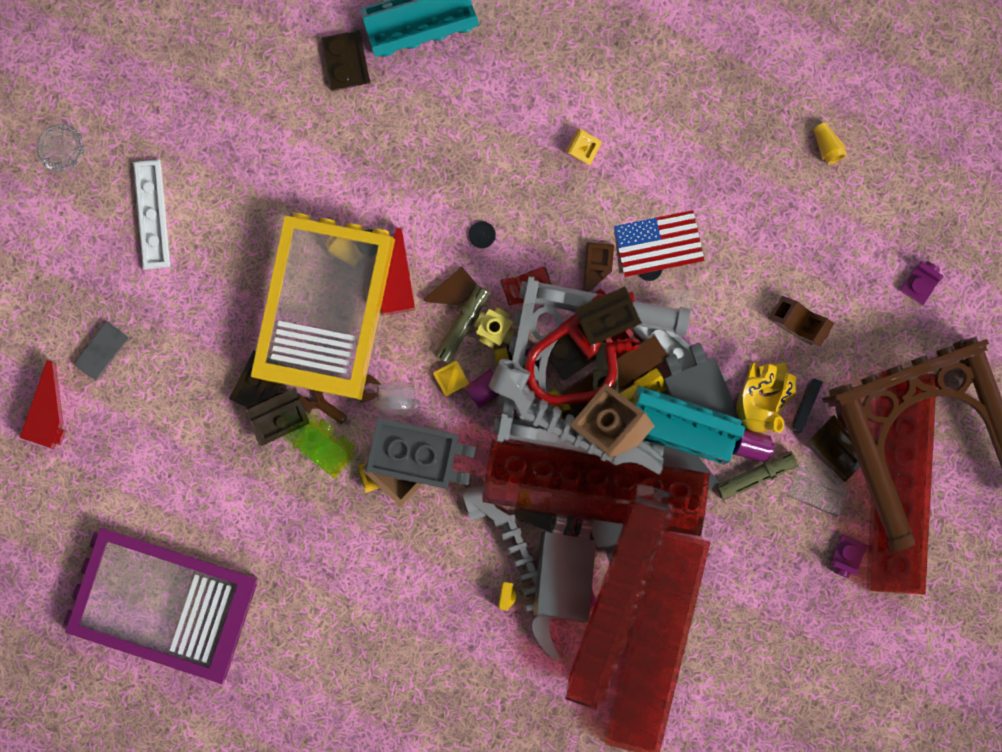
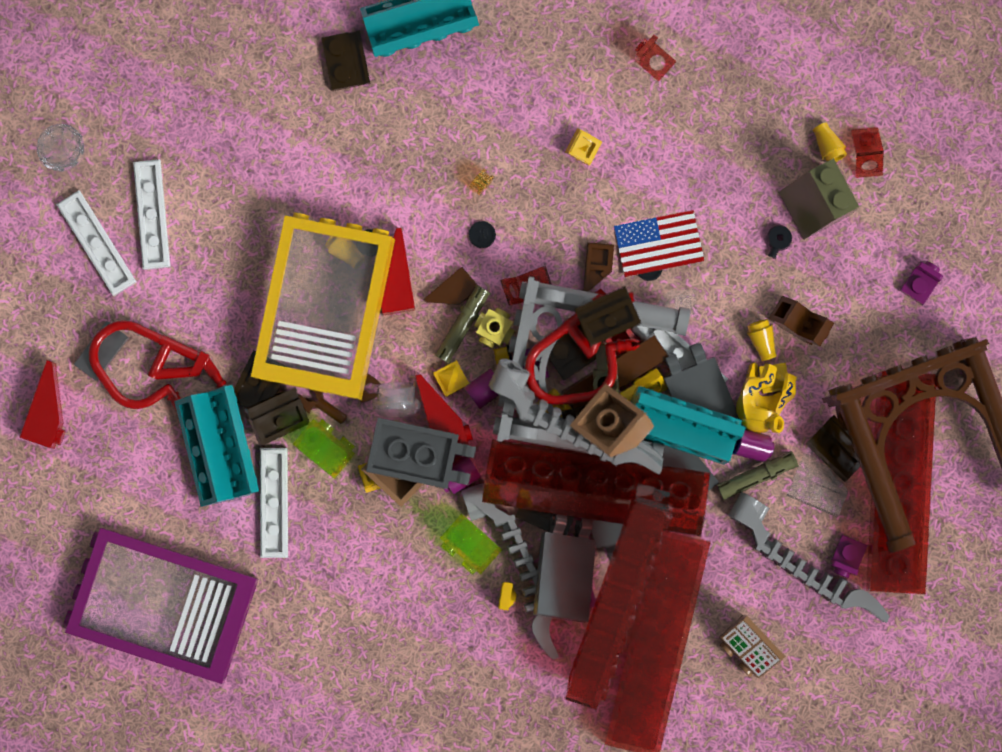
(96, 243): none -> white tile
(156, 371): none -> red piece
(216, 446): none -> teal brick
(273, 502): none -> white tile
(440, 414): none -> red slope
(463, 465): none -> magenta brick
(470, 545): none -> clear neon green brick
(481, 181): none -> clear yellow bush
(646, 51): none -> clear red bracket
(751, 514): none -> light grey piece
(751, 647): none -> slope
(762, 337): none -> yellow cone
(775, 244): none -> black piece
(806, 405): black tile -> none
(819, 199): none -> olive slope
(868, 148): none -> clear red bracket

